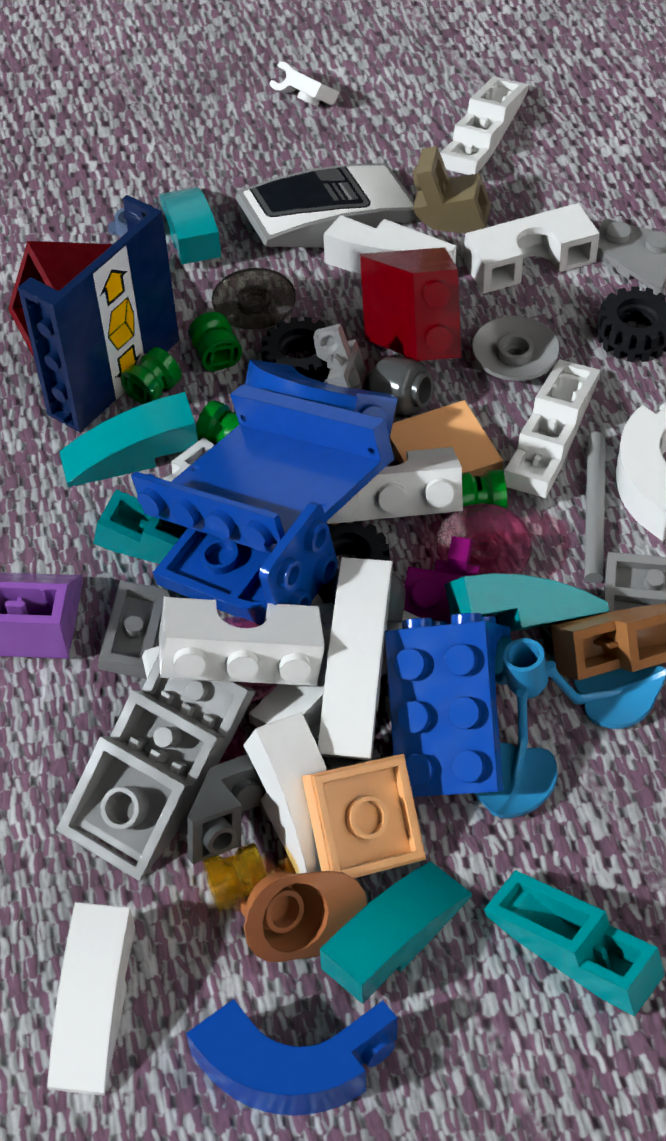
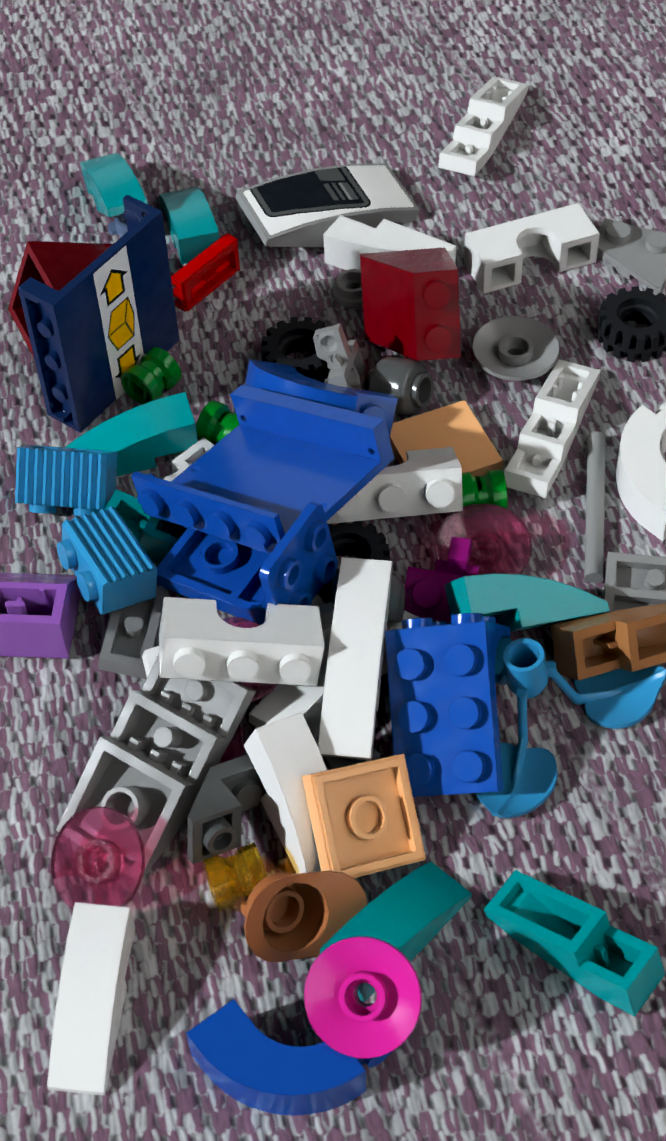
(65, 478): none -> dark azure brick
(81, 855): none -> clear pink dish
(107, 561): none -> dark azure brick
(109, 181): none -> teal slope
(206, 272): none -> red tile
(215, 342): green wheel -> none
(254, 298): clear smoke dish -> none
(310, 89): white plate -> none
(338, 1012): none -> dark pink dish
(348, 288): none -> light grey plate
(446, 202): dark tan brick -> none

